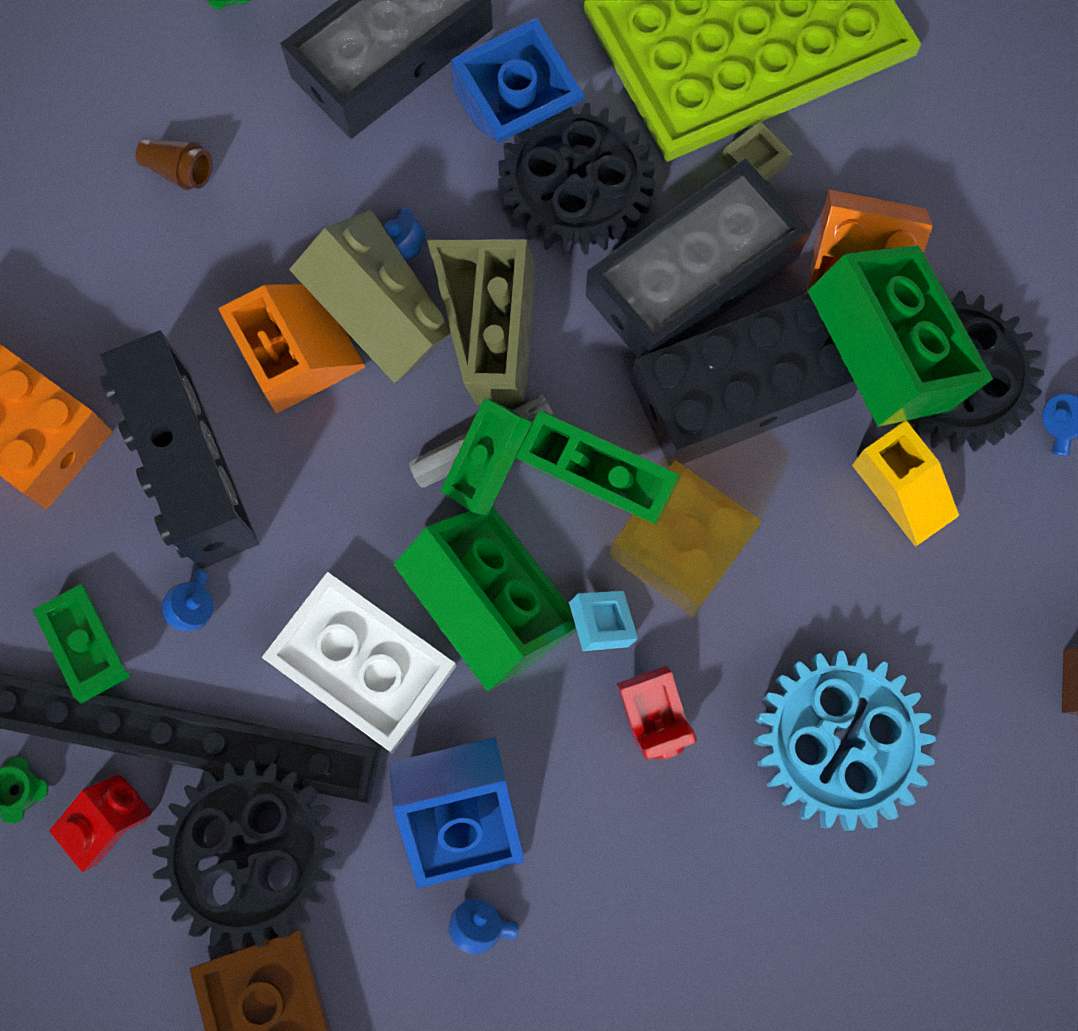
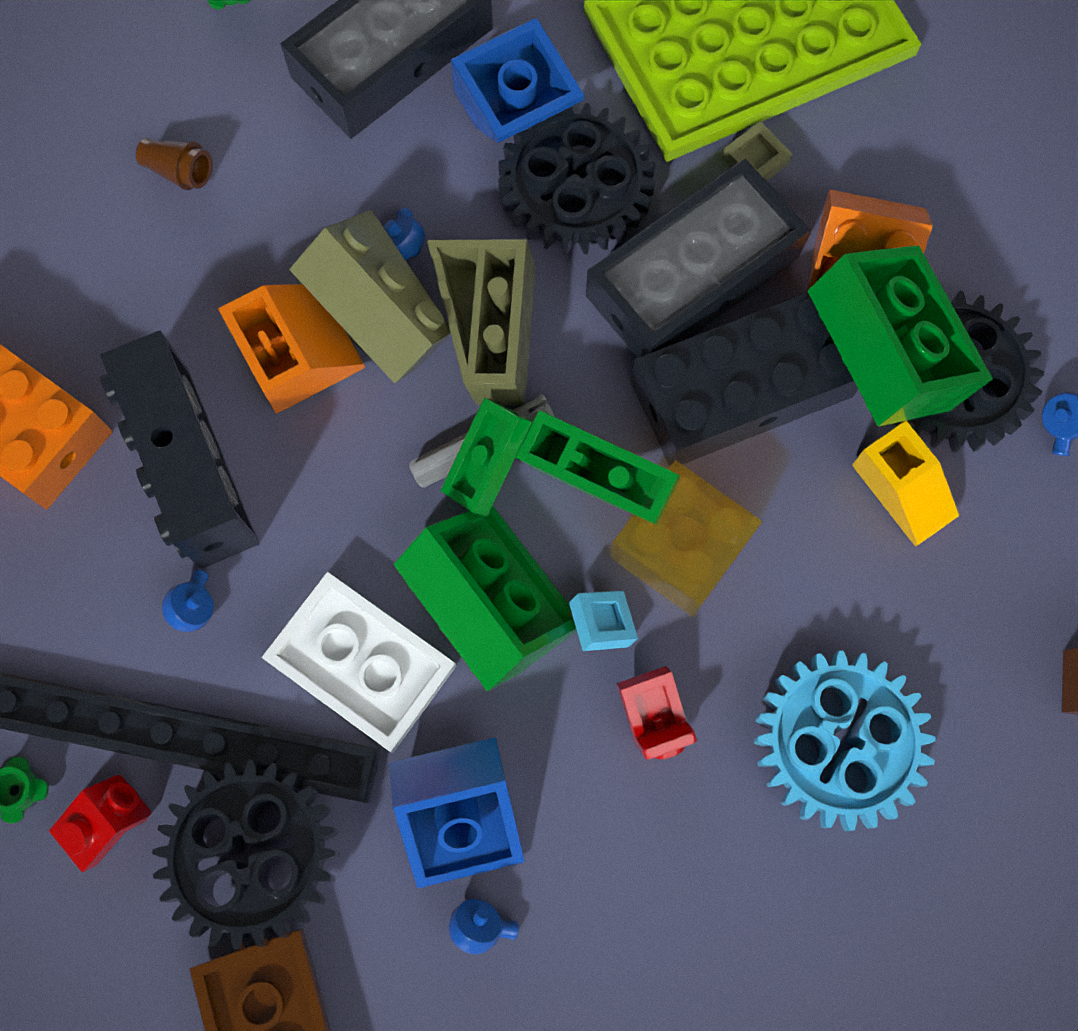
(81, 643): green plate -> none

